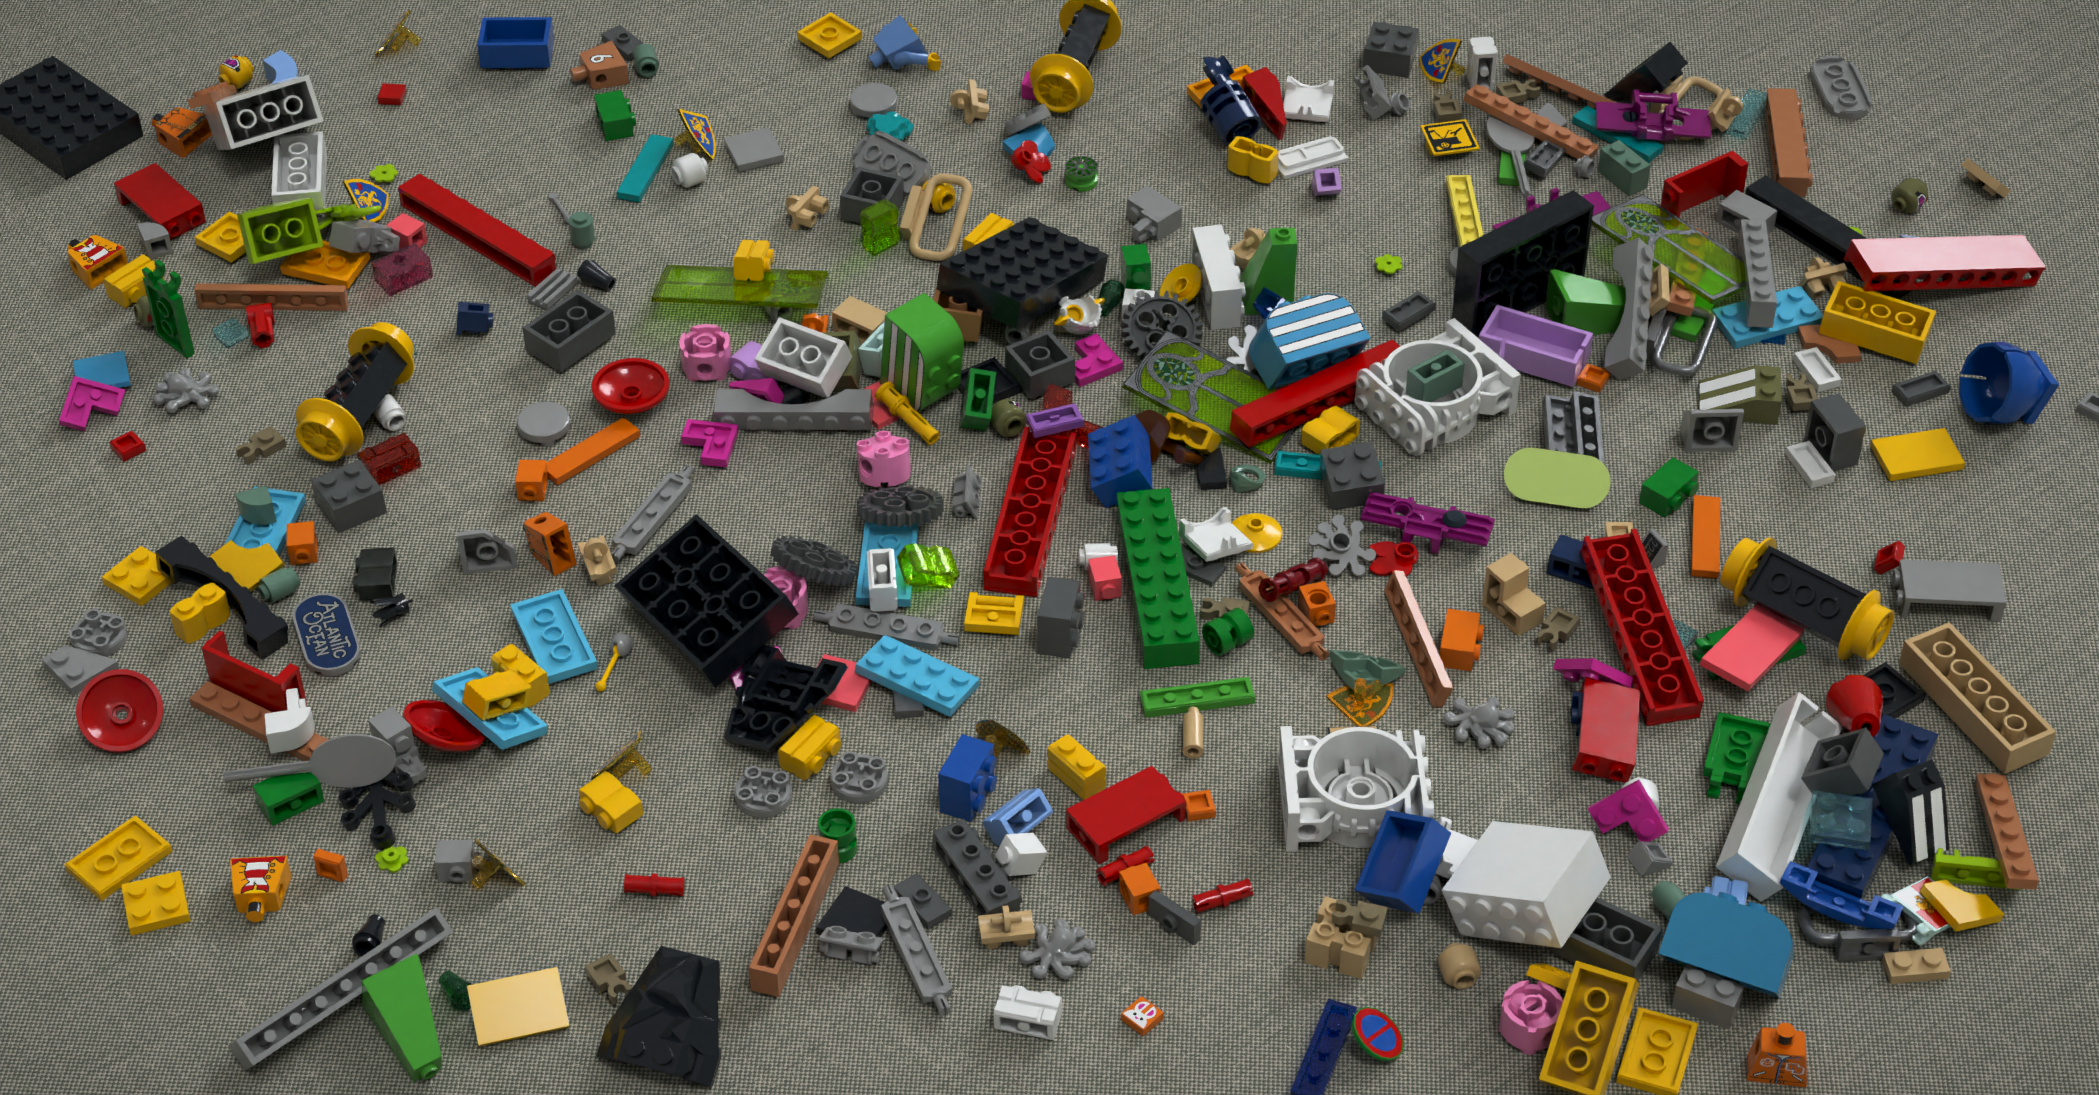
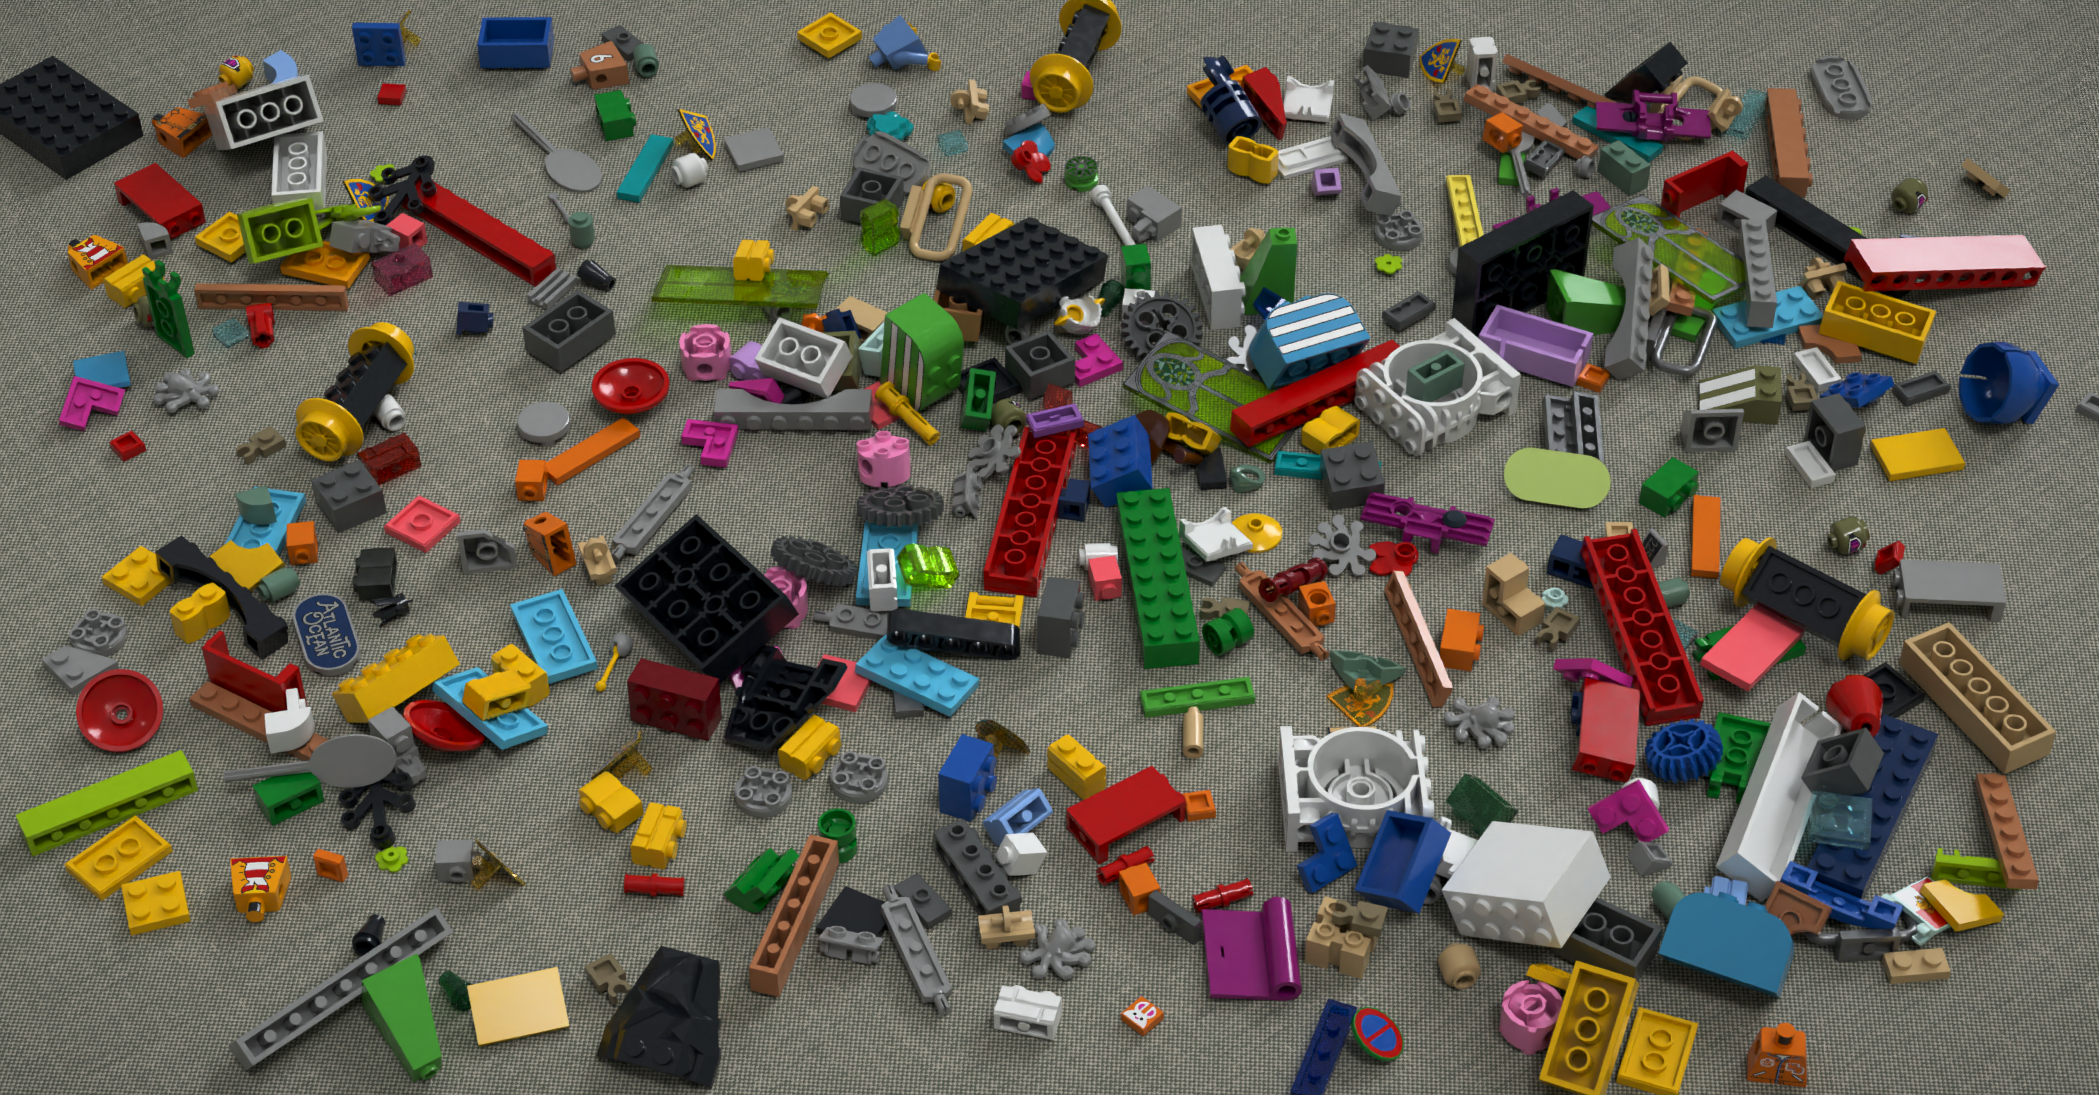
(106, 803): none -> lime brick
(378, 44): none -> blue plate
(395, 678): none -> yellow brick
(422, 168): none -> black plant
(422, 524): none -> coral tile
(565, 166): none -> light grey piece
(658, 836): none -> yellow brick
(674, 699): none -> dark red brick
(761, 880): none -> green brick
(840, 321): none -> dark blue brick
(952, 143): none -> clear light blue tile
(953, 634): none -> black beam
(994, 452): none -> light grey animal
(1074, 500): none -> dark blue brick
(1102, 197): none -> white piece
(1184, 281): yellow dish -> none
(1257, 952): none -> magenta door
(1334, 854): none -> blue plate
(1356, 140): none -> light grey arch
(1399, 231): none -> light grey tile
(1449, 138): piece -> none
(1479, 804): none -> clear green brick
(1502, 132): none -> orange brick
(1554, 597): none -> light aqua plate
(1674, 591): none -> sand green brick
(1683, 751): none -> blue gear
(1707, 996): light grey brick -> none
(1797, 909): none -> nougat tile
(1848, 535): none -> olive head
(1861, 389): none -> blue plate
(1916, 810): black slope -> none

